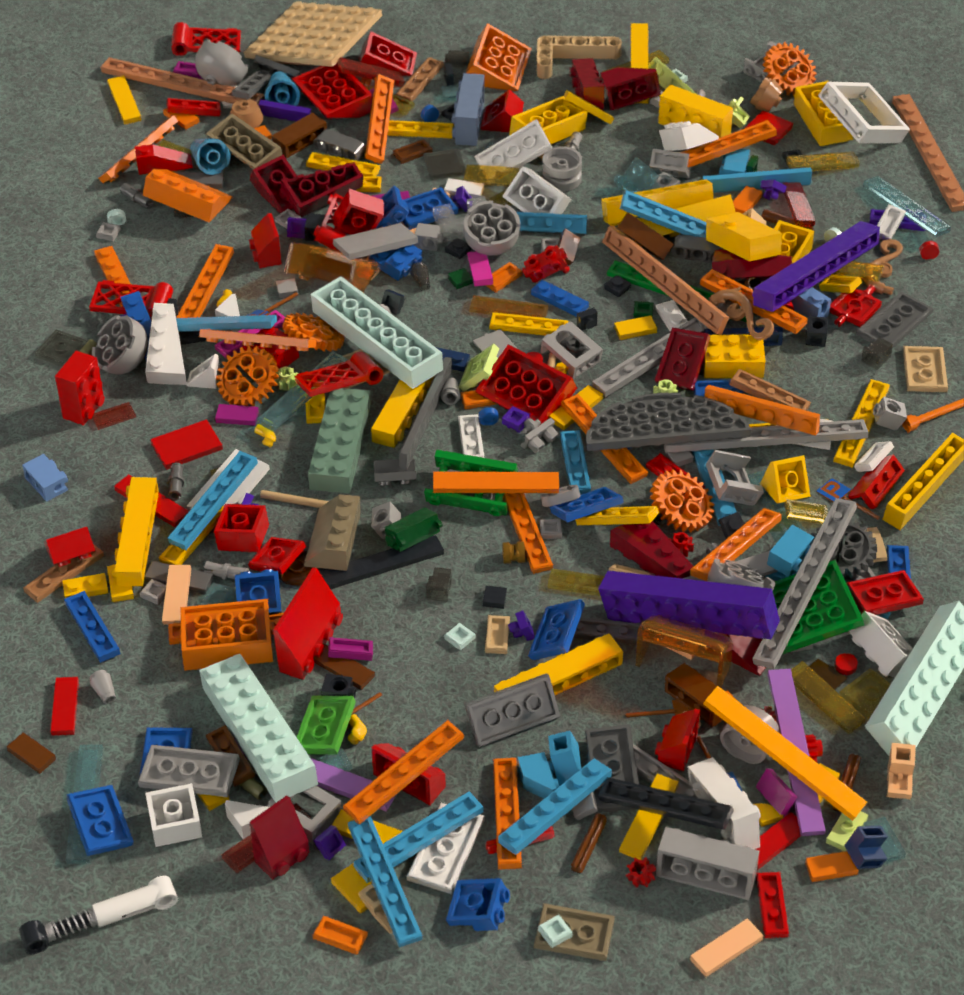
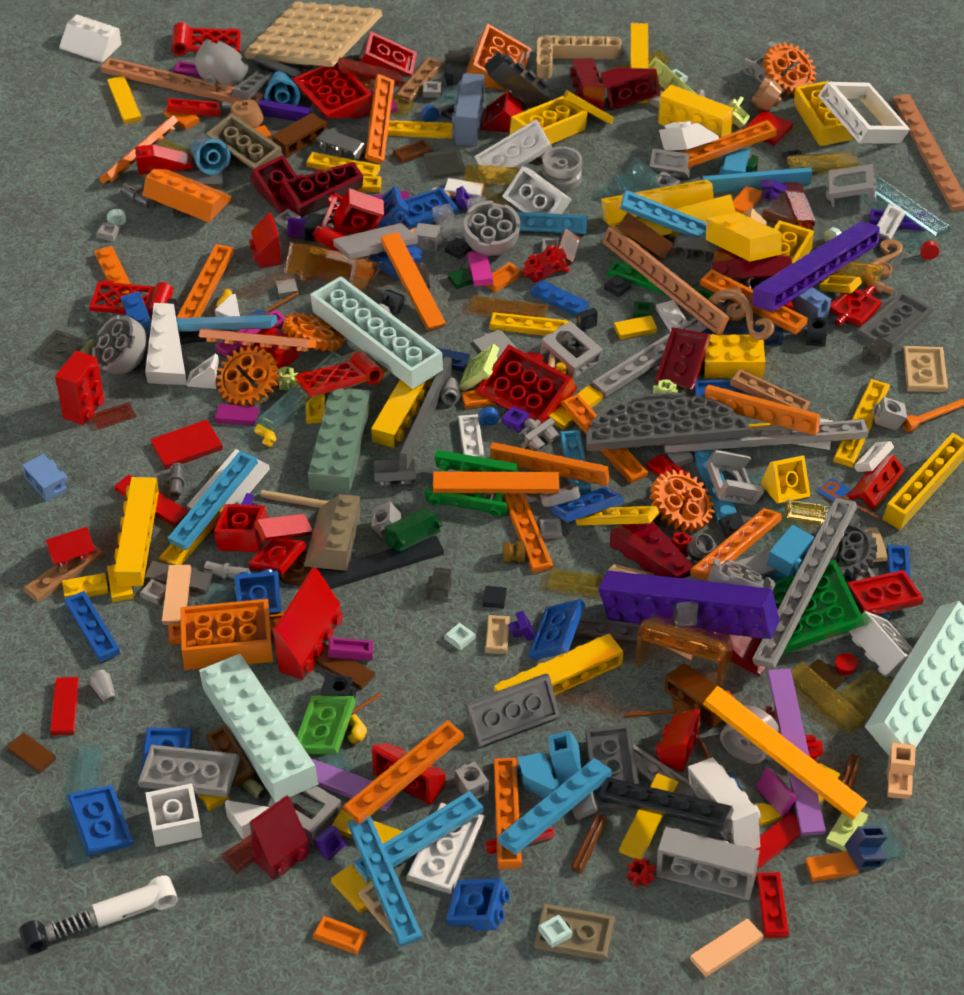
(90, 38): none -> white slope
(283, 527): none -> tile
(412, 281): none -> orange tile
(432, 89): none -> light grey plate
(472, 779): none -> light grey brick
(519, 82): none -> black wedge
(546, 462): none -> orange plate
(574, 141): light grey pin -> none
(685, 614): none -> clear smoke tile
(700, 546): none -> dark grey wheel
(850, 190): none -> light grey panel

